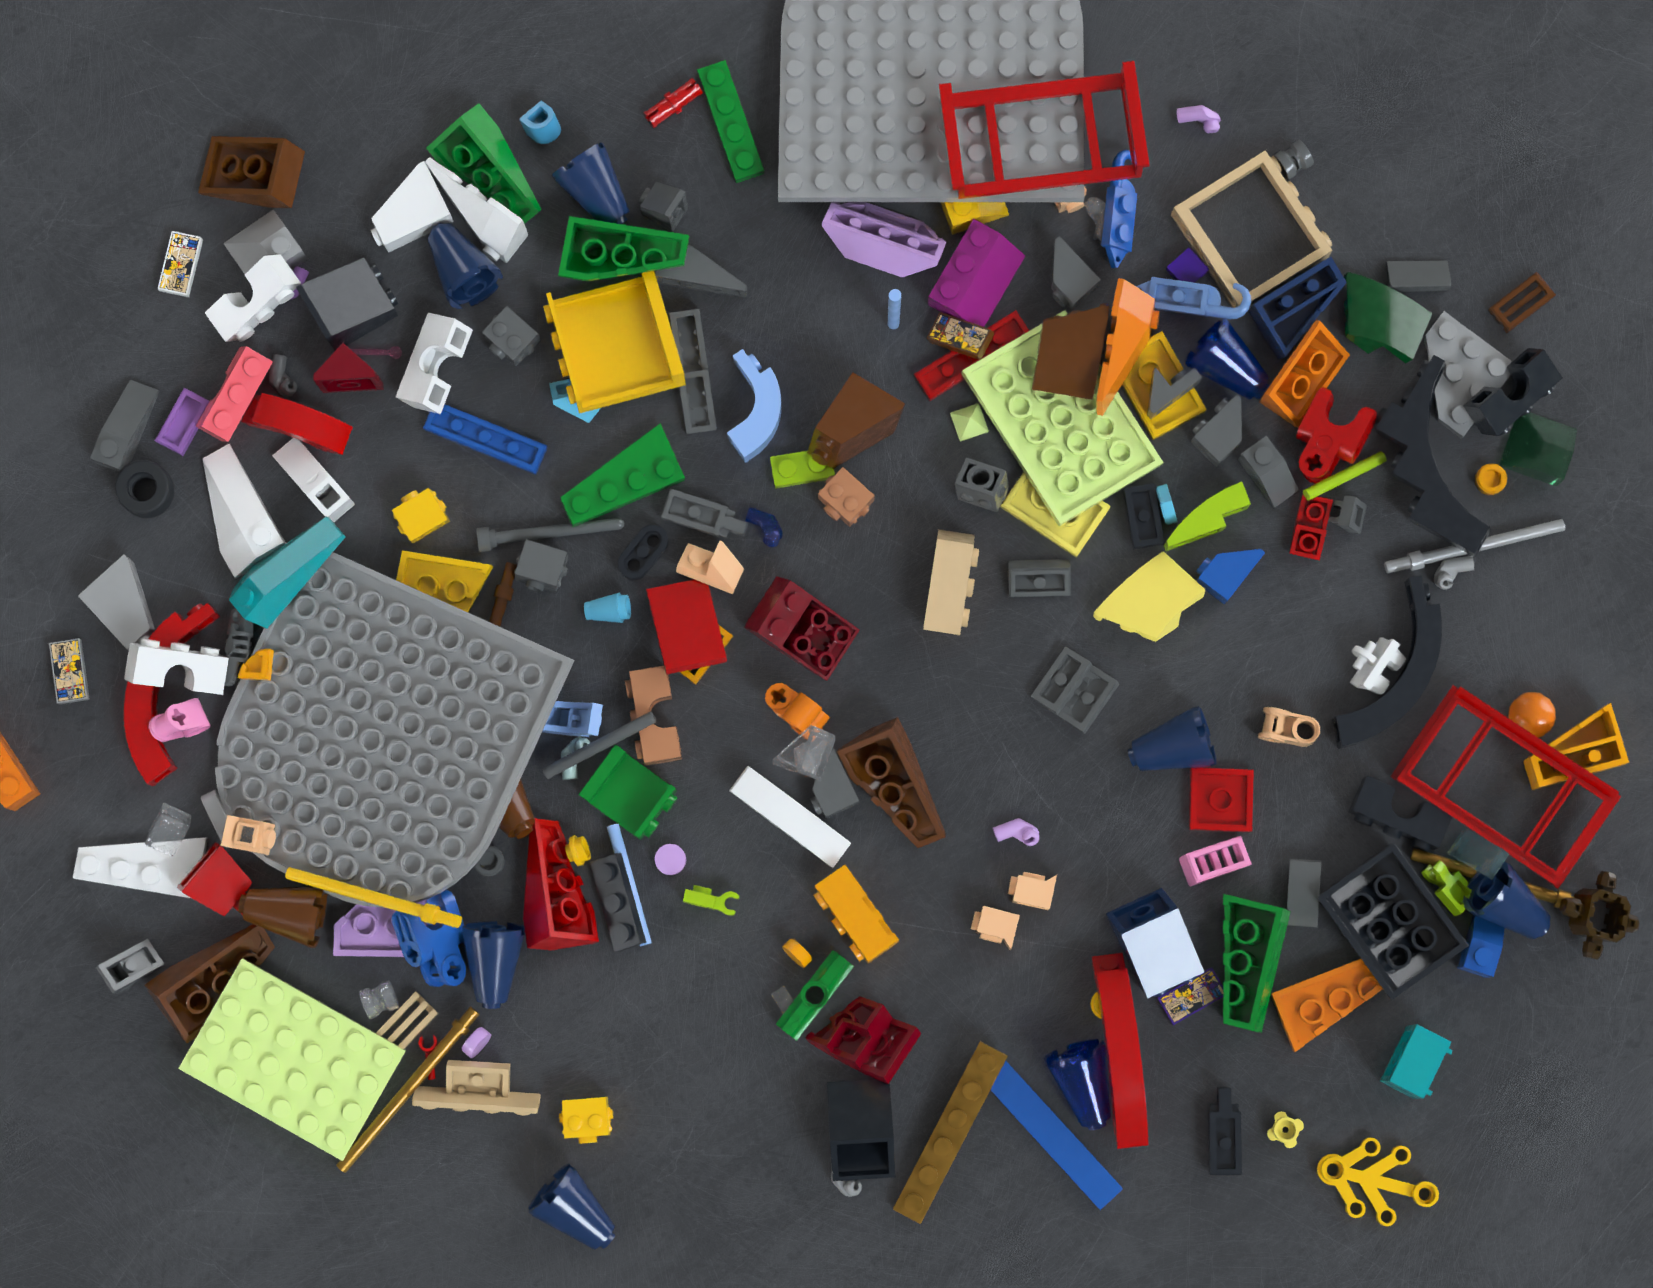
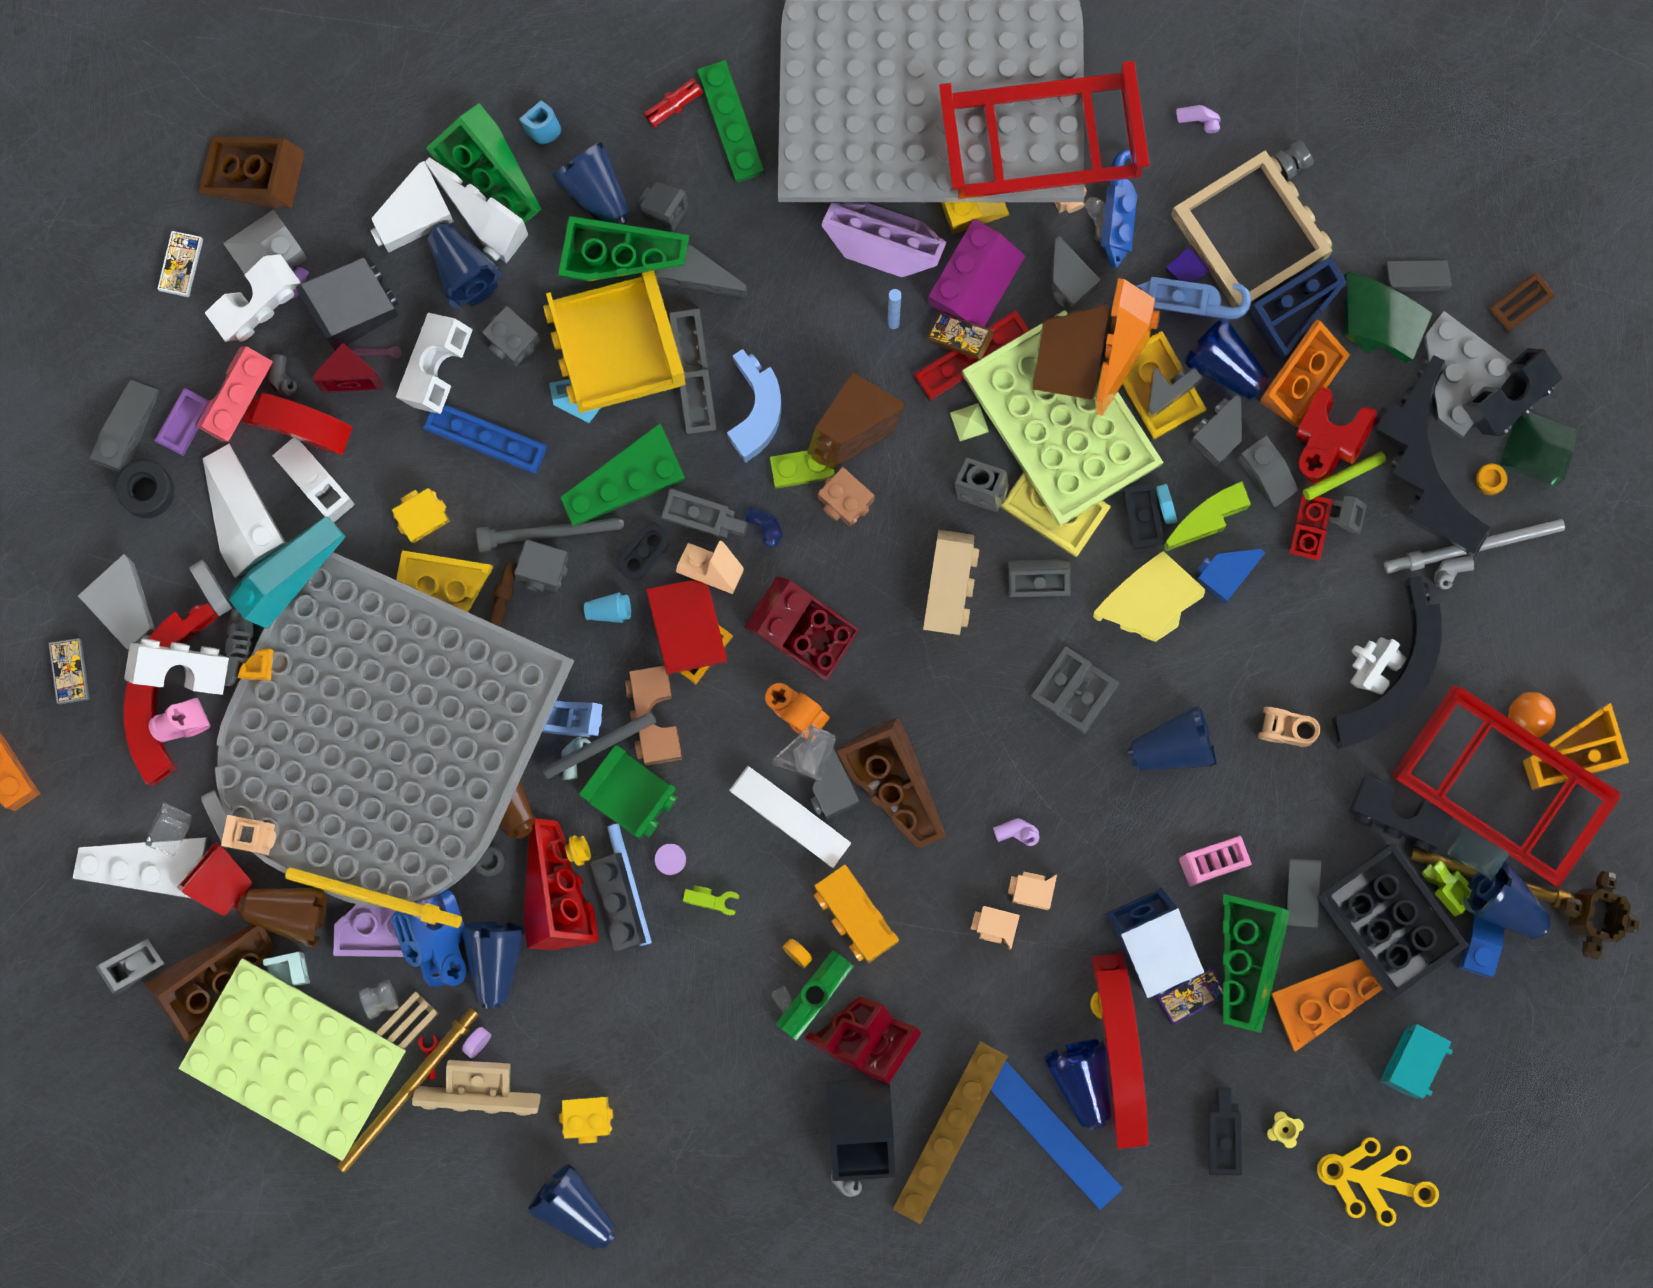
(211, 587): none -> light grey beam
(289, 968): none -> light aqua panel
(1221, 799): red tile -> none

